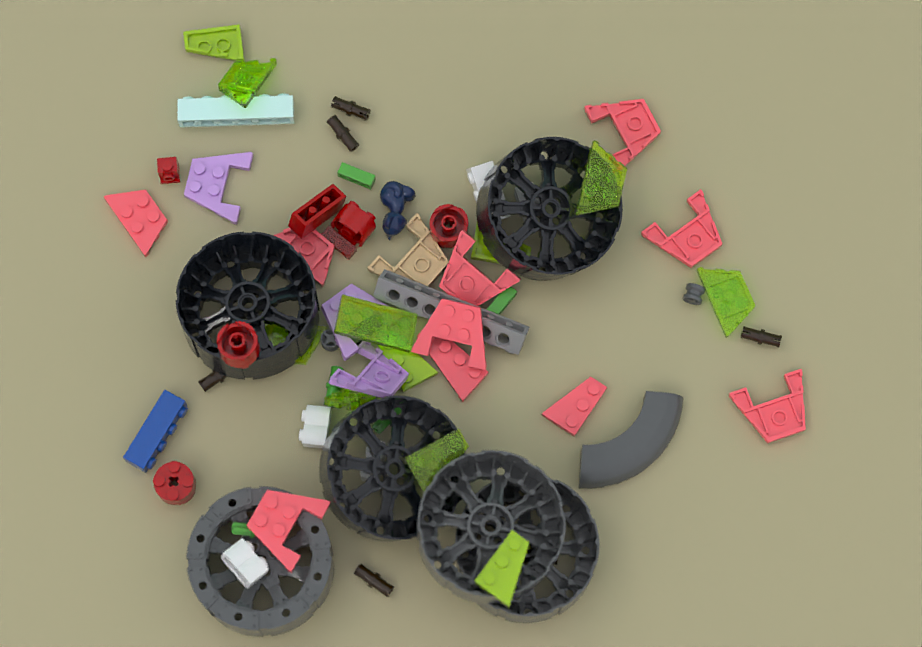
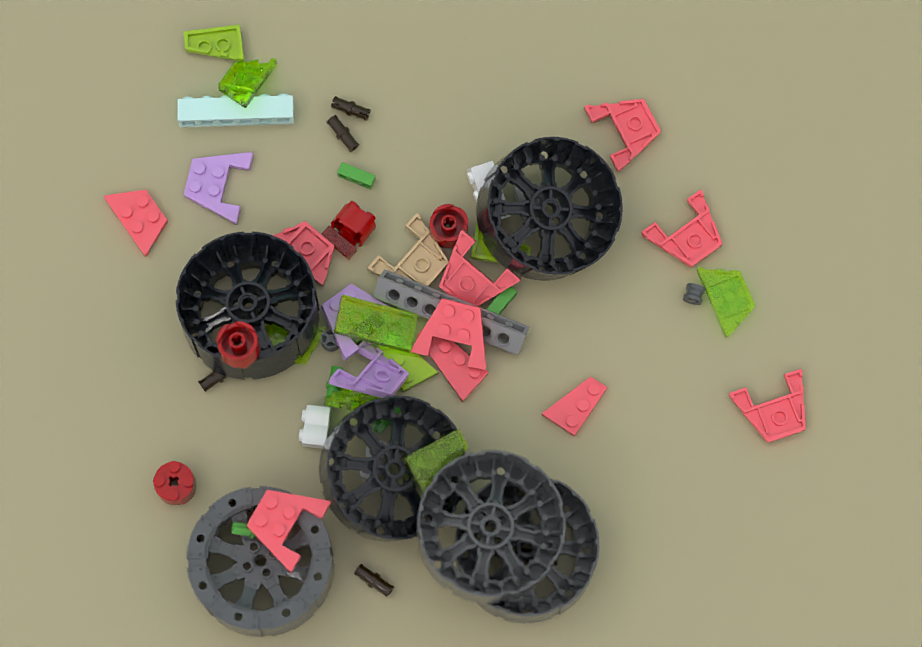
(155, 431): blue brick -> none
(168, 170): red brick -> none
(245, 563): white brick -> none
(317, 211): red brick -> none
(394, 196): dark blue animal -> none
(503, 569): lime wing -> none
(601, 182): clear neon green wing -> none
(636, 447): dark grey brick -> none
(761, 336): dark brown pin -> none

